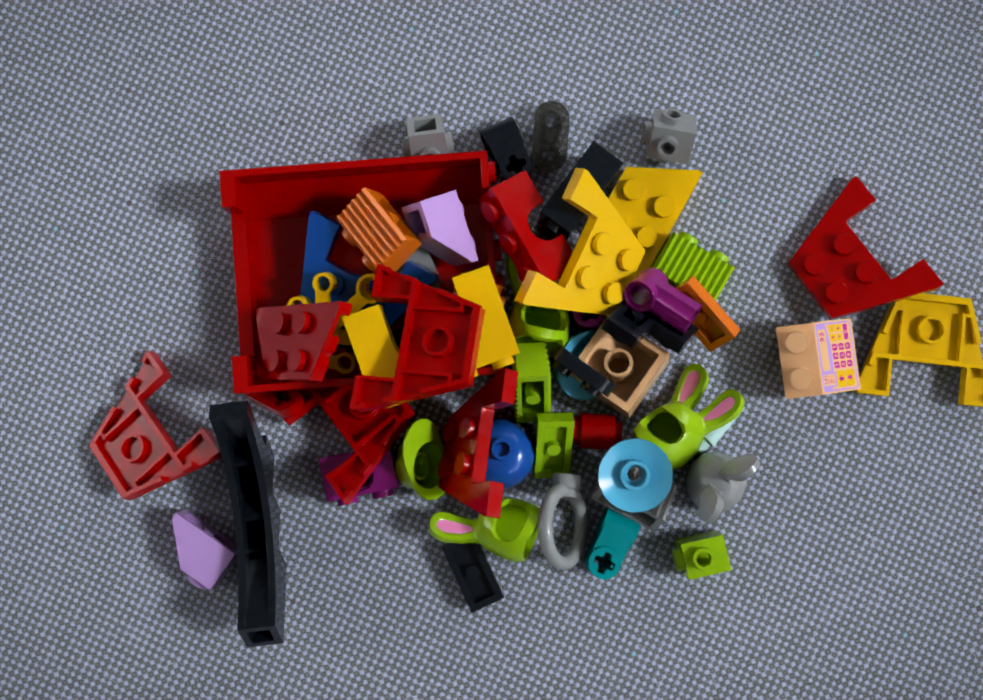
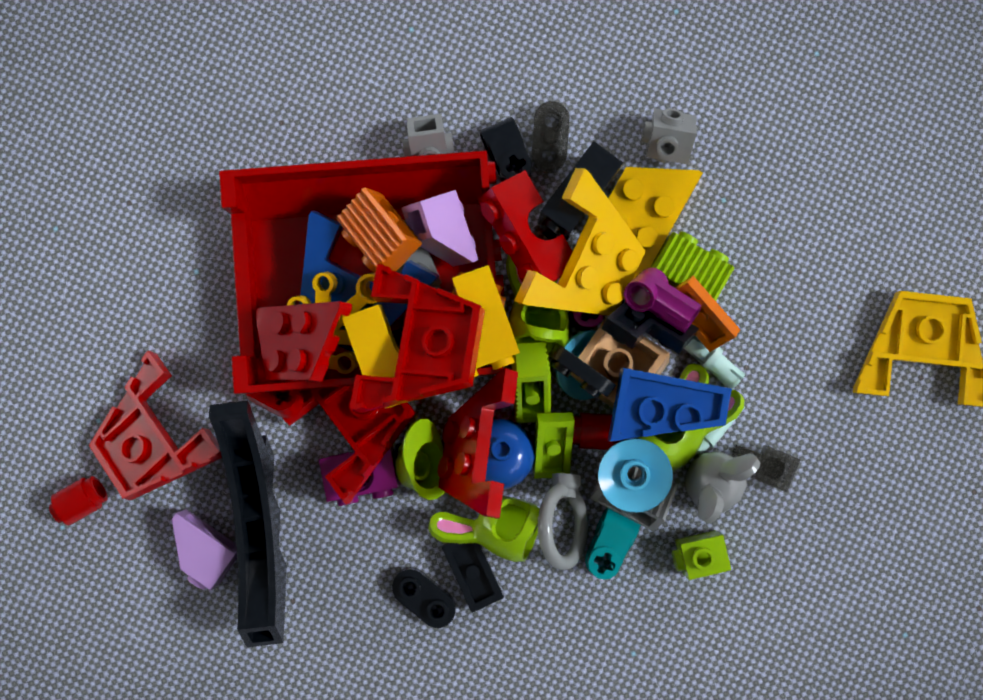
(77, 500): none -> red brick
(426, 595): none -> black plate
(663, 404): none -> blue wing
(715, 363): none -> light aqua pin
(775, 466): none -> clear smoke plate
(818, 358): light nougat slope -> none
(841, 269): red wing -> none

